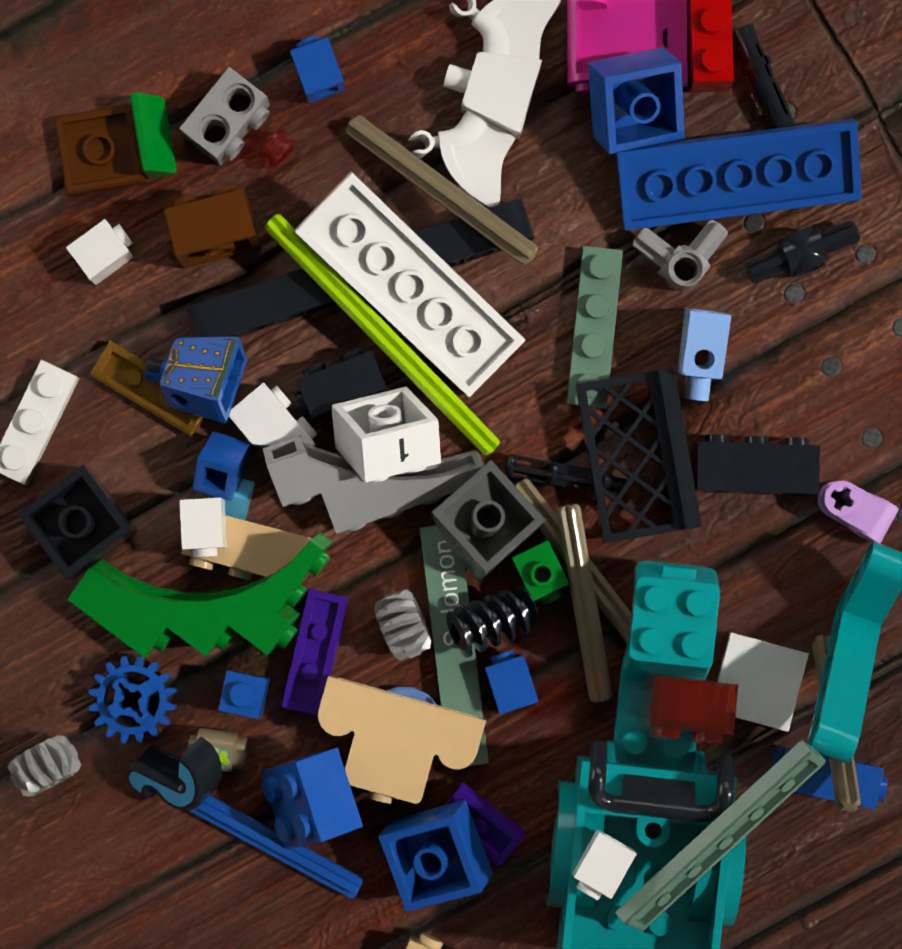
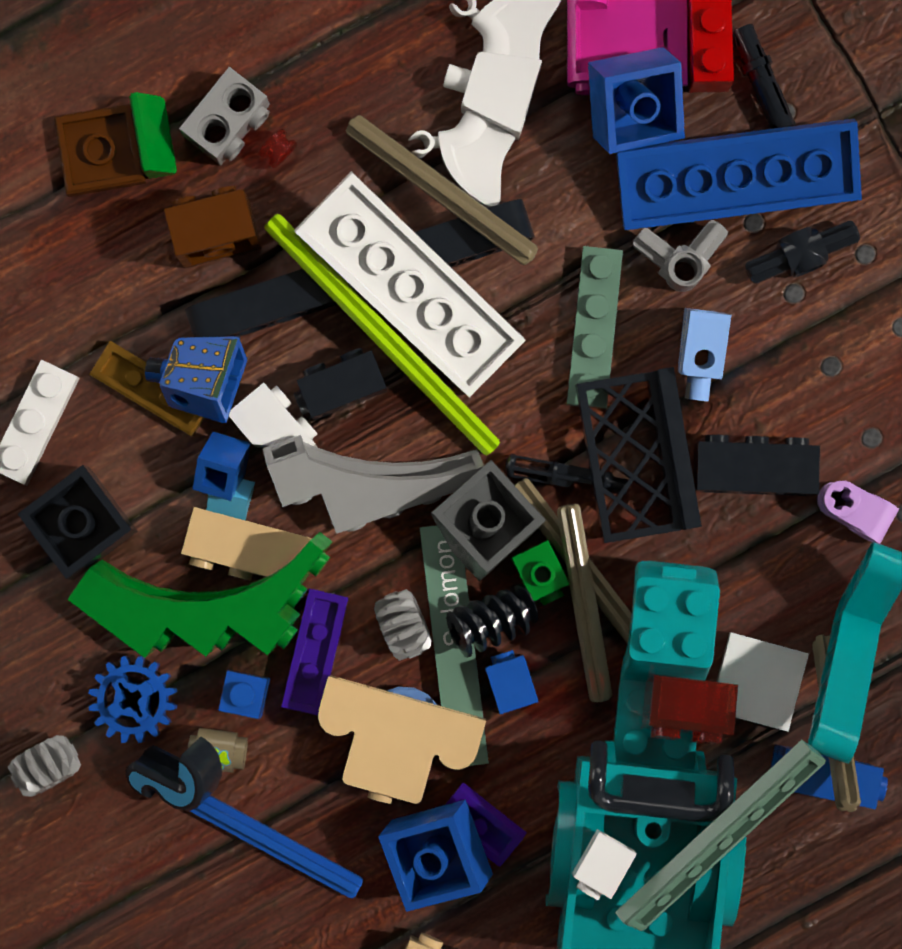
(101, 251): white brick -> none
(203, 526): white brick -> none
(311, 799): blue brick -> none
(317, 68): blue brick -> none
(386, 434): white brick -> none

